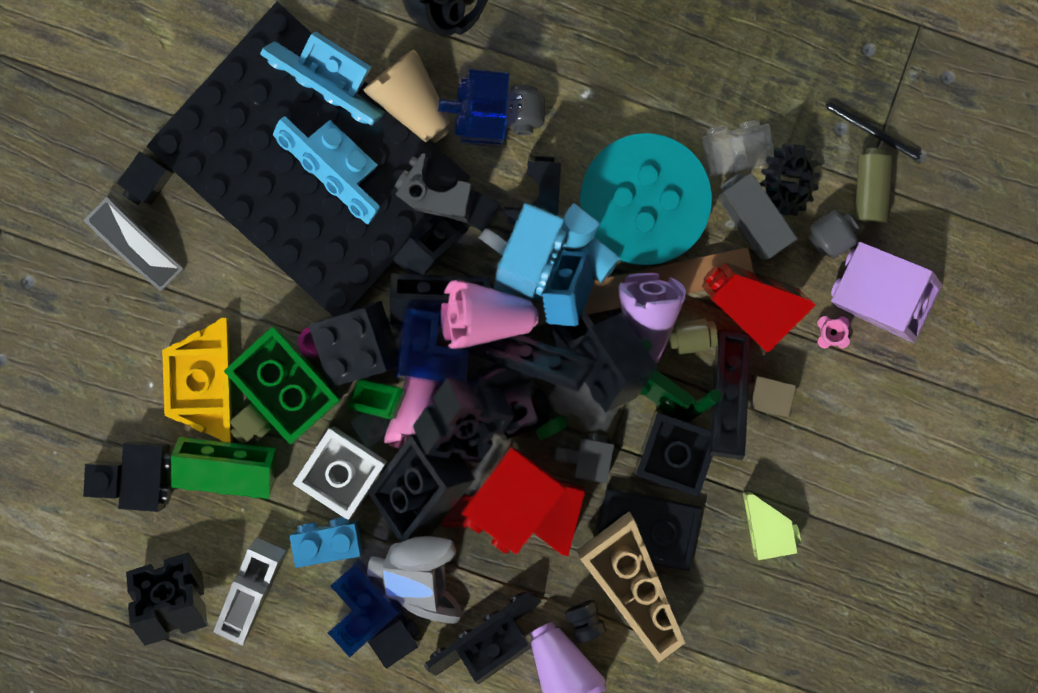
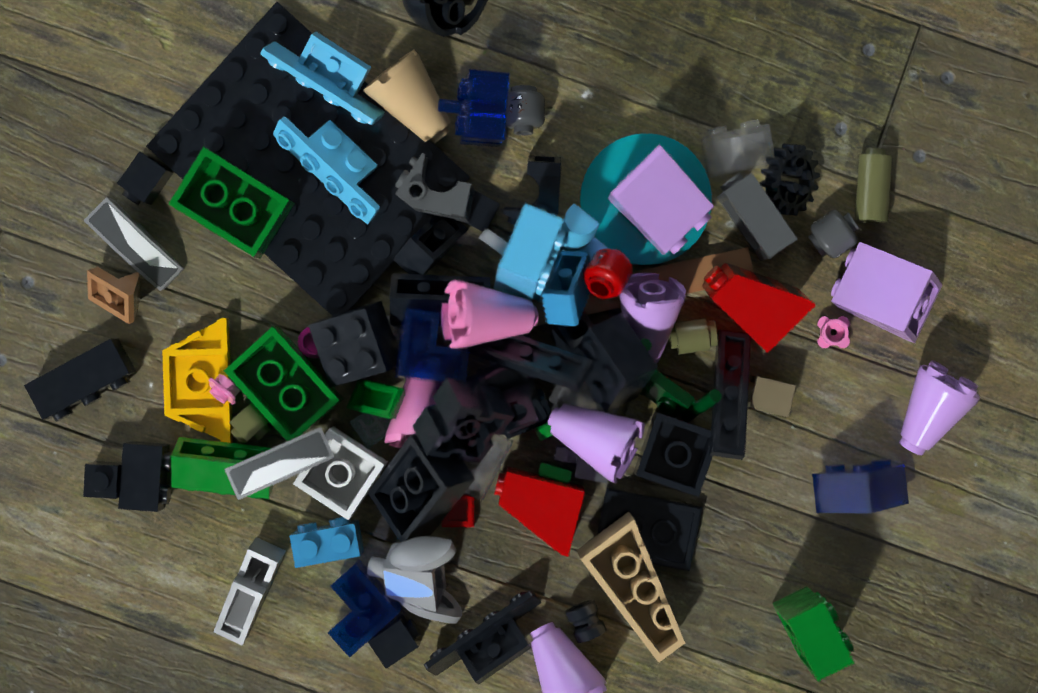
(81, 380): none -> black brick
(115, 295): none -> medium nougat slope
(166, 599): black brick -> none
(223, 389): none -> bright pink plate
(231, 203): none -> green brick
(279, 463): none -> slope
(512, 501): red brick -> none
(555, 472): none -> green tile
(597, 437): none -> lavender cone
(608, 273): none -> red head
(661, 202): none -> lavender slope
(769, 530): yellowish green slope -> none
(813, 632): none -> green brick
(861, 489): none -> clear blue brick
(873, 131): black axle -> none
(935, 406): none -> lavender cone

